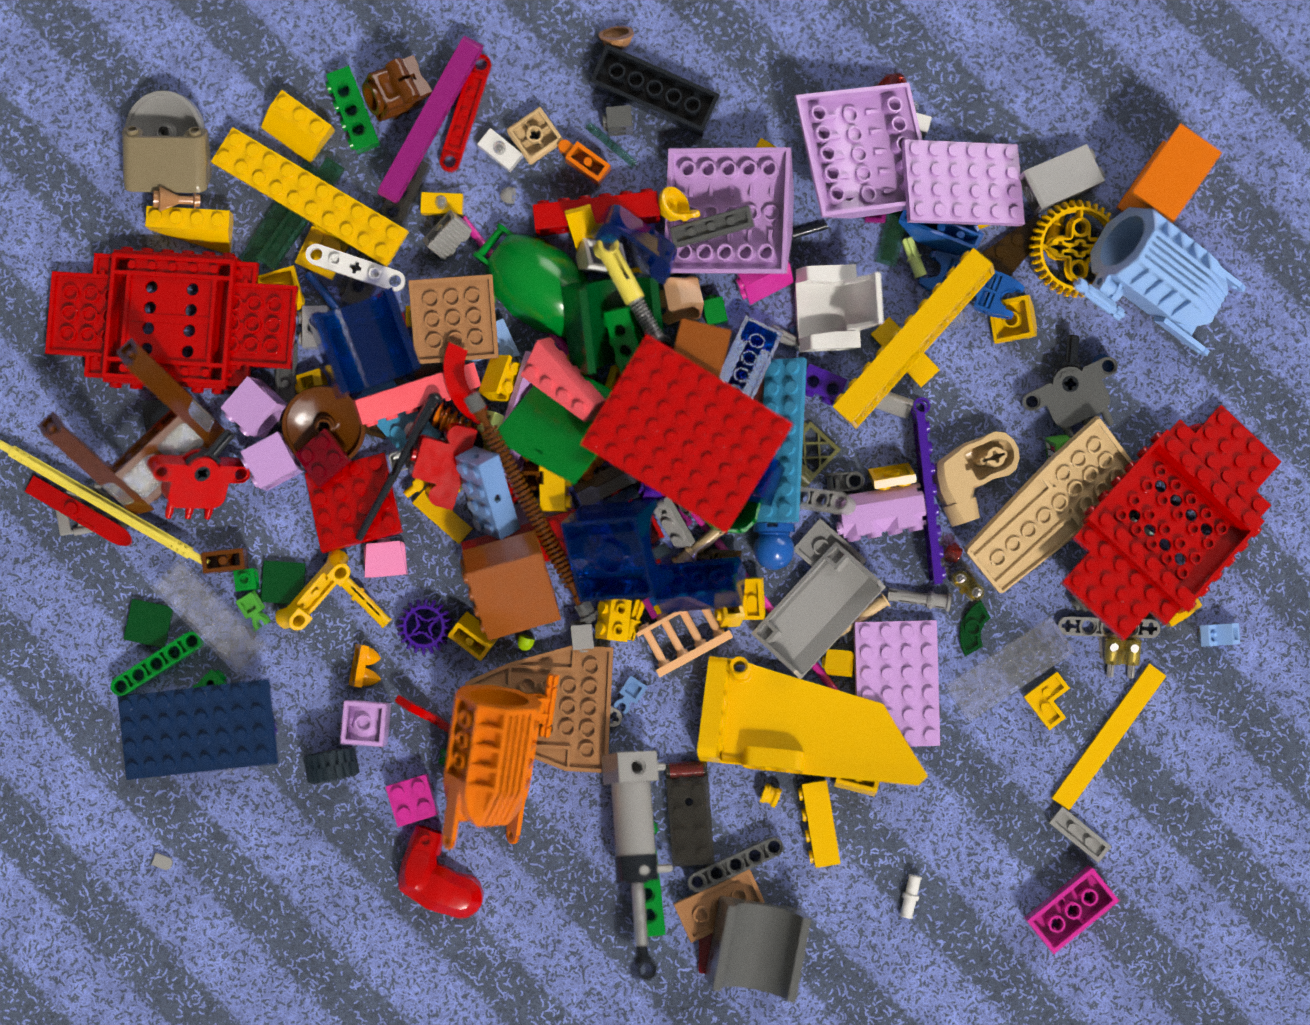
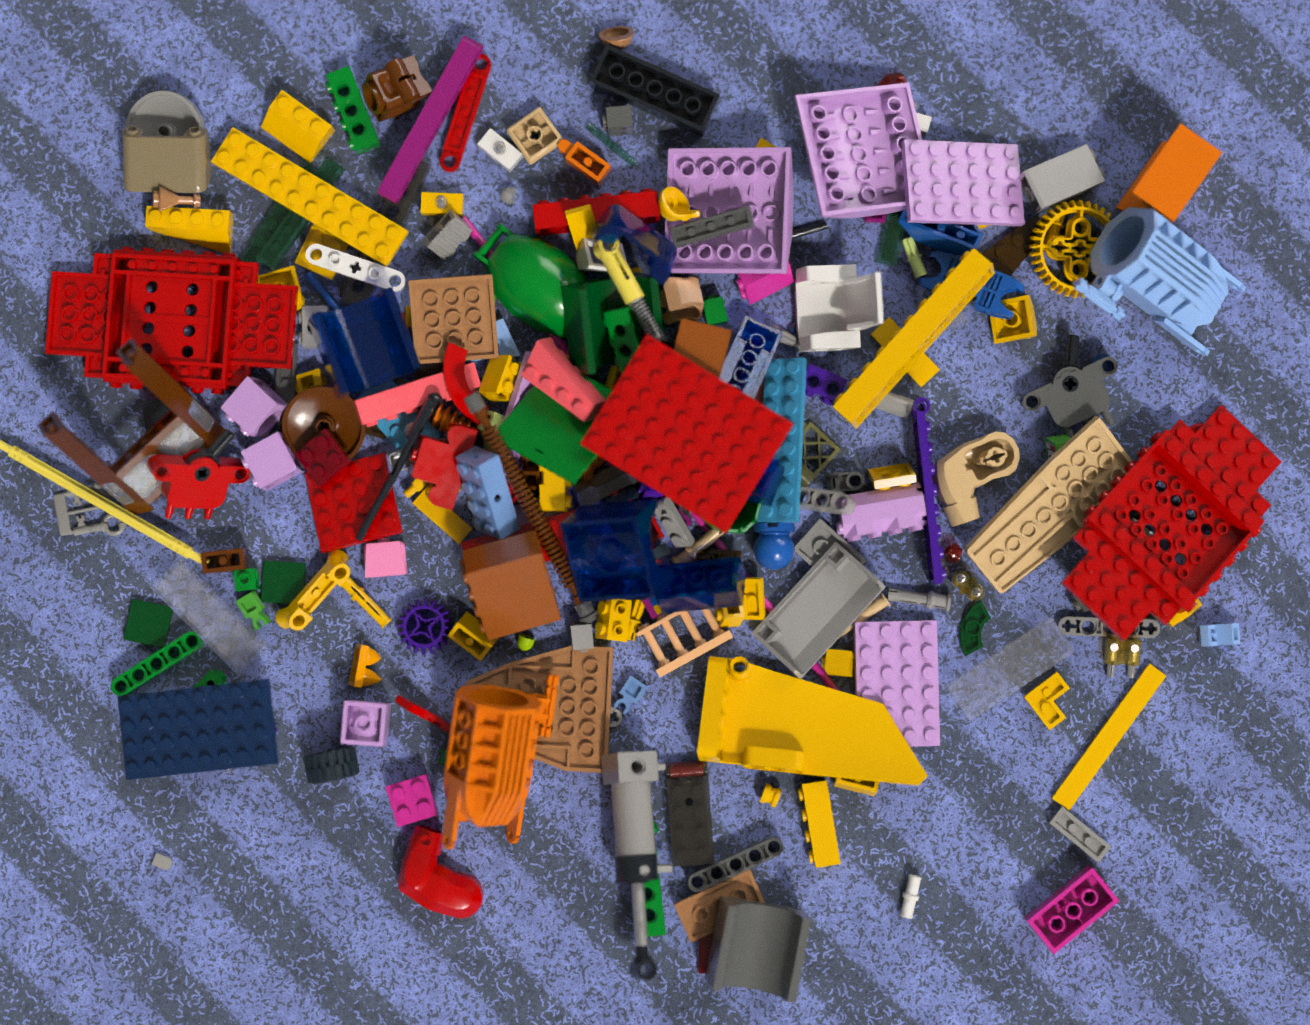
(78, 512): red piece -> none

